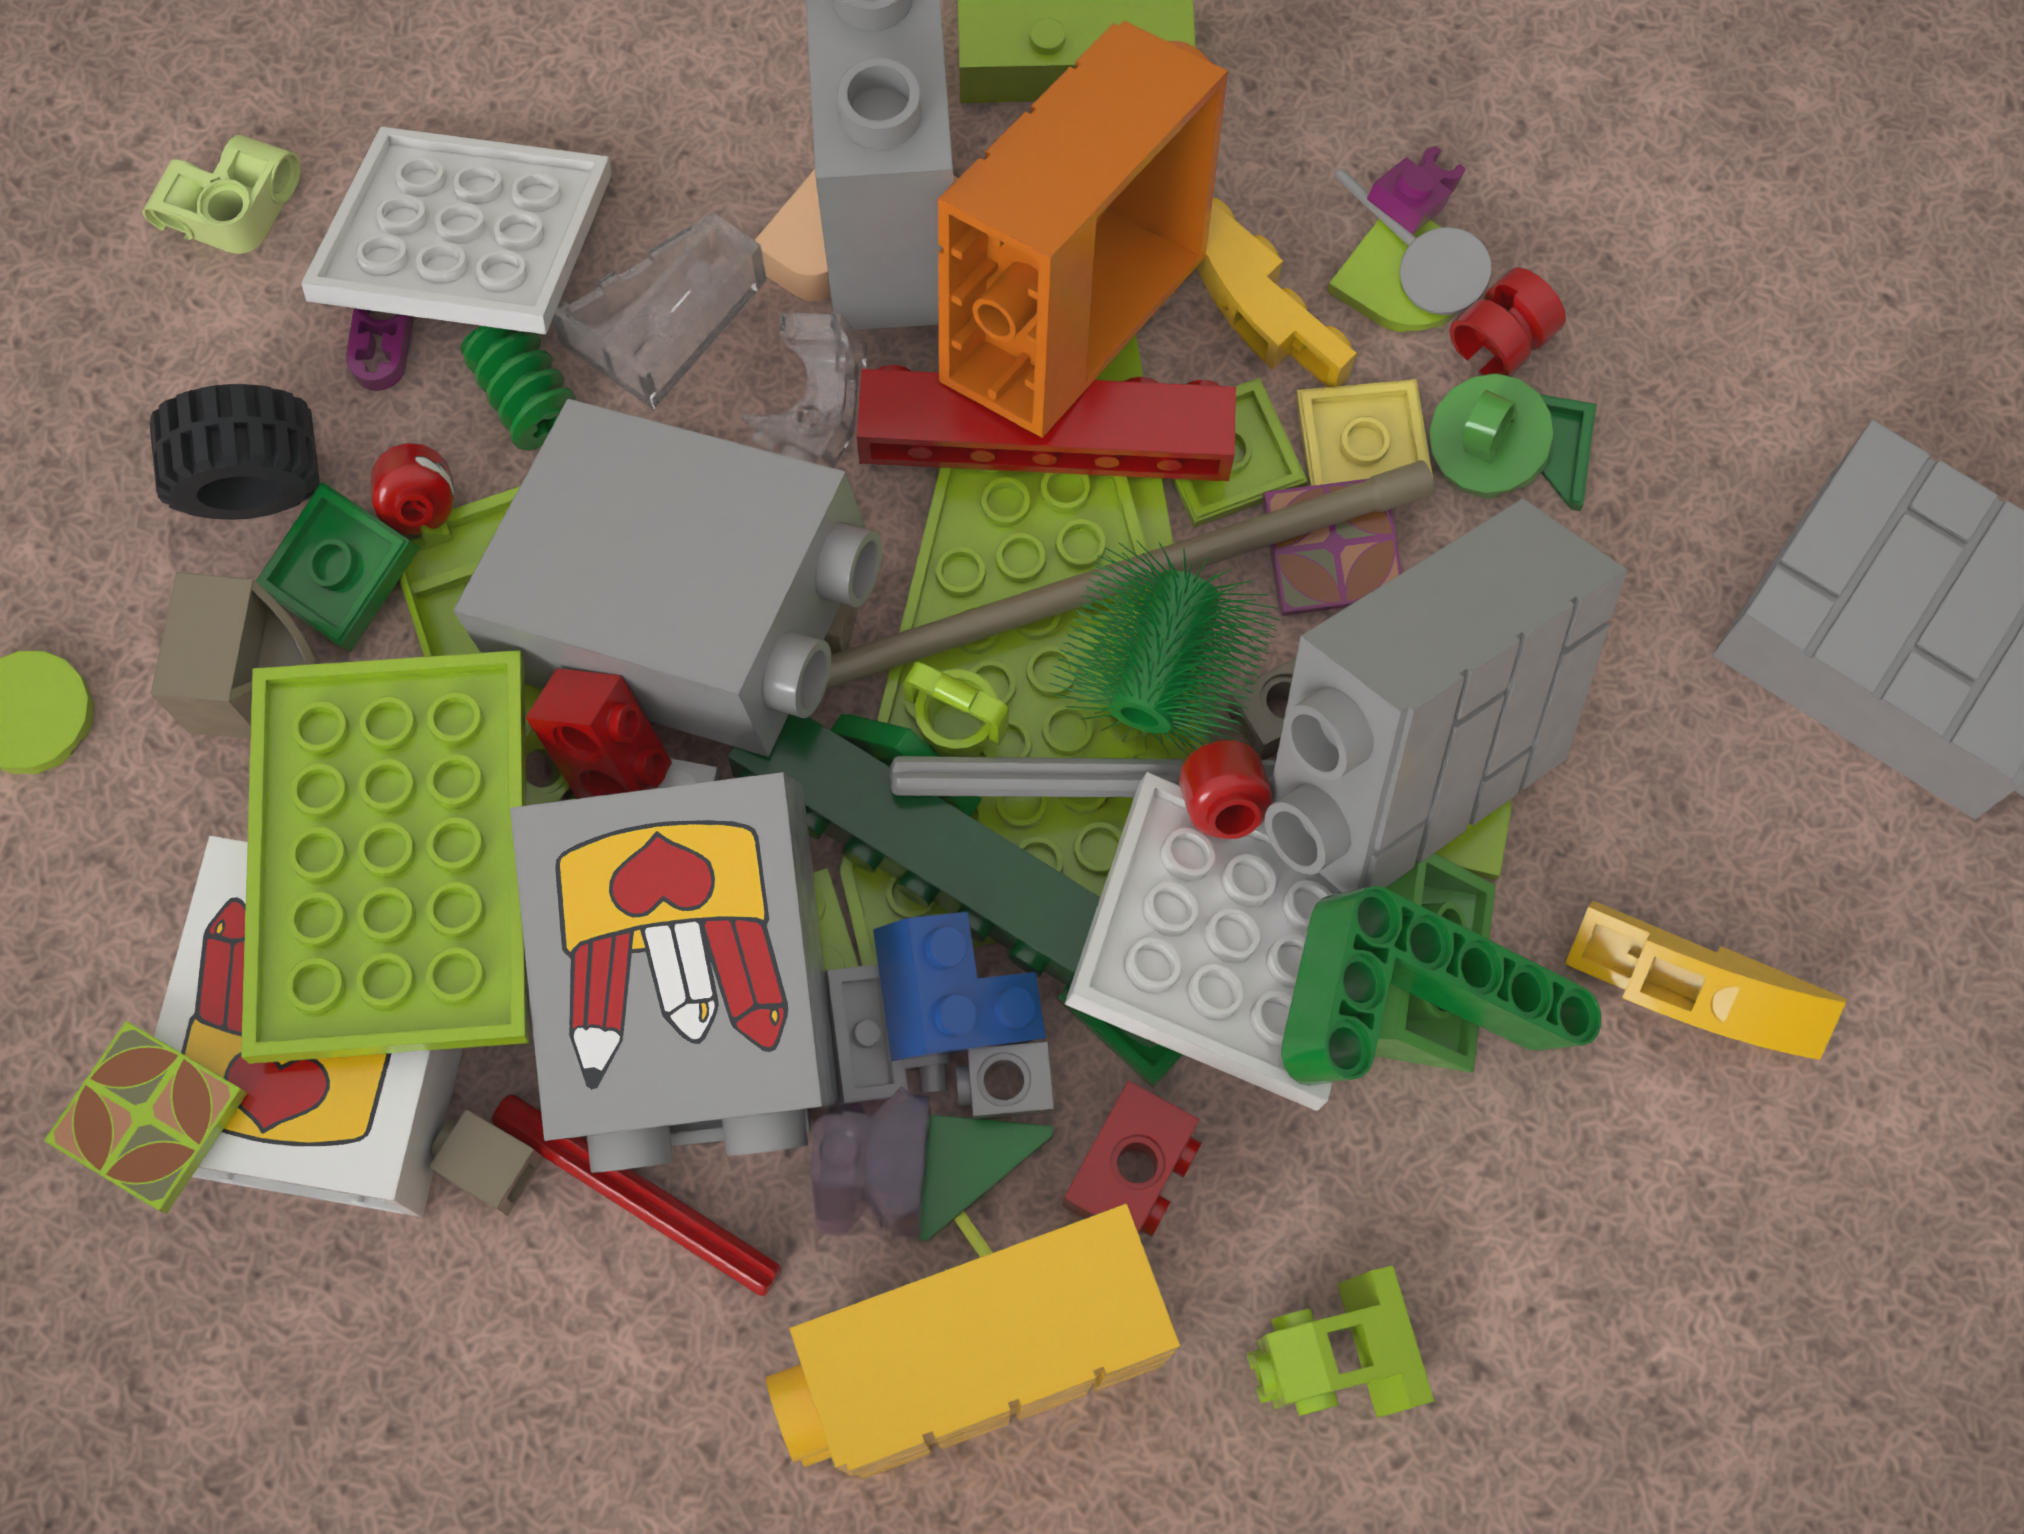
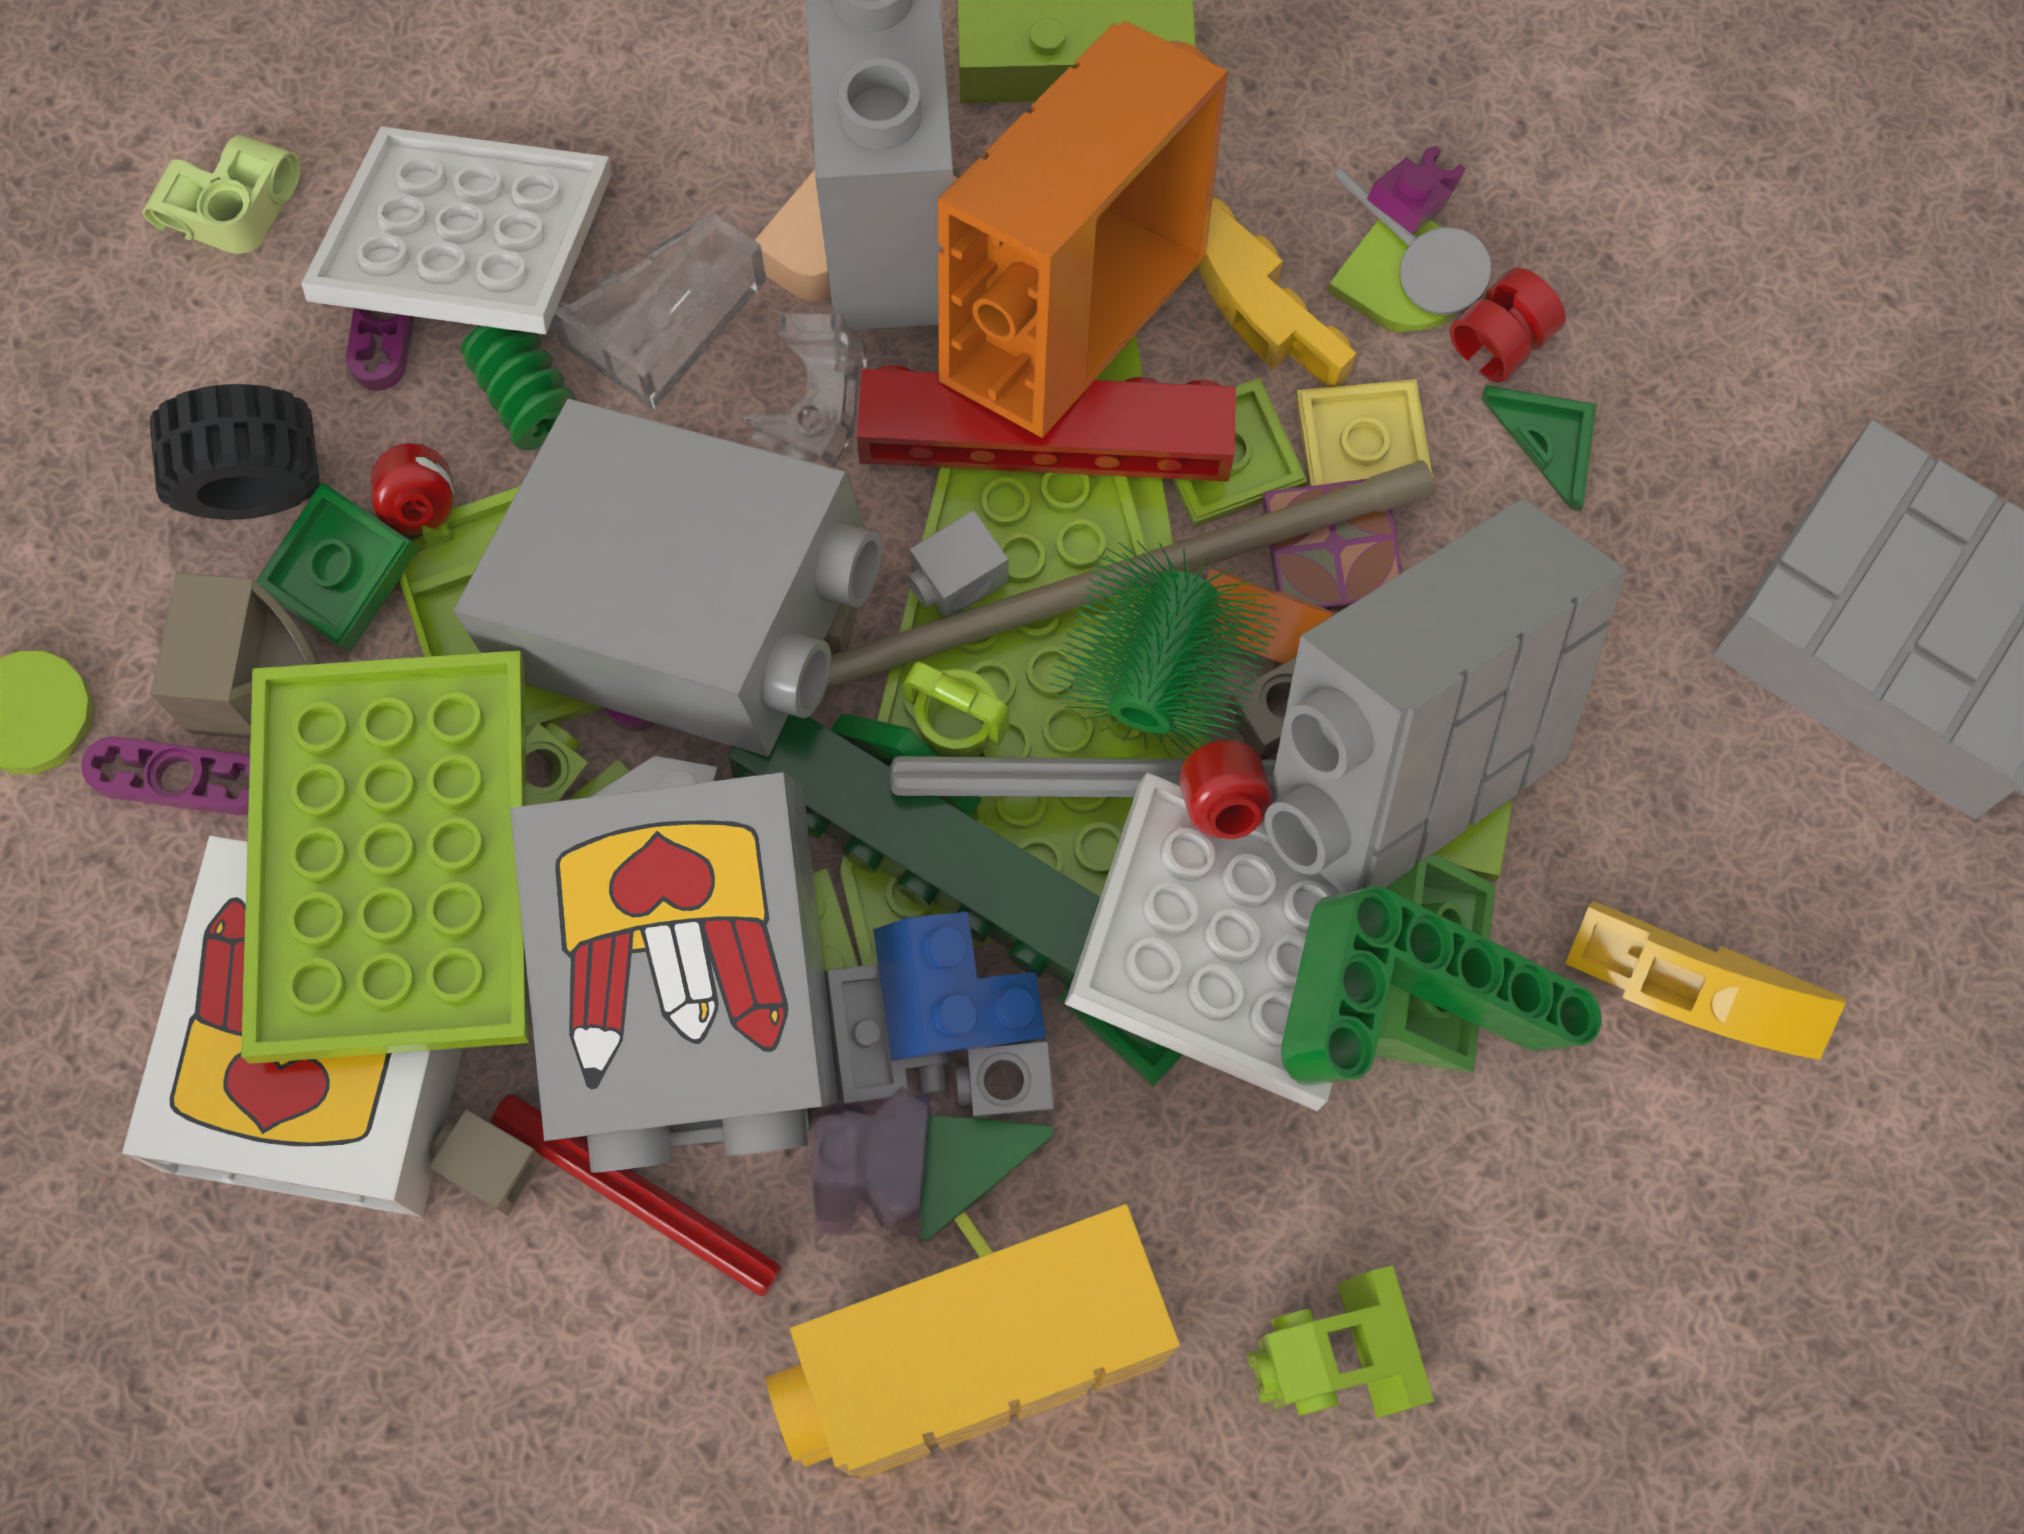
(134, 752): none -> magenta beam
(145, 1117): tile -> none
(597, 734): red brick -> none
(957, 566): none -> light grey brick
(1134, 1124): red brick -> none
(1294, 614): none -> orange slope
(1491, 435): bright green tile -> none

